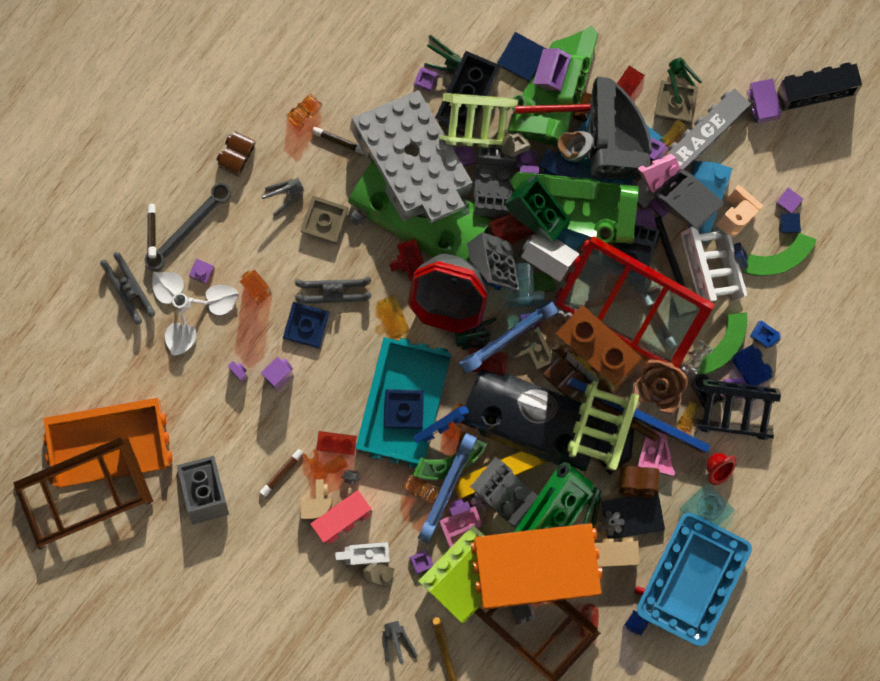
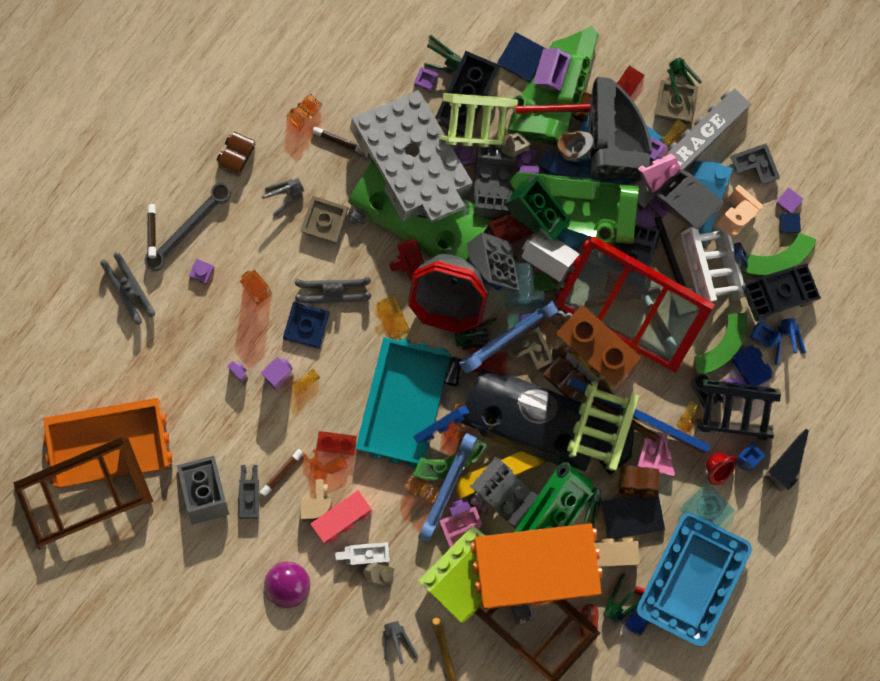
(168, 290): white plant -> none
(249, 494): none -> dark grey hinge
(287, 584): none -> magenta piece
(301, 384): none -> clear yellow pin
(350, 476): dark grey plate -> none
(404, 409): dark blue tile -> none
(421, 562): medium lavender tile -> none
(452, 377): none -> black pin
(607, 525): dark grey plant -> none
(615, 611): none -> dark green plant
(665, 397): nougat brick -> none
(691, 366): clear connector -> none
(750, 457): none -> blue plate
(758, 159): none -> dark grey plate
(764, 101): medium lavender piece -> none
(780, 291): none -> black plate
(787, 467): none -> black slope
(789, 328): none -> blue plant
(819, 86): black brick -> none

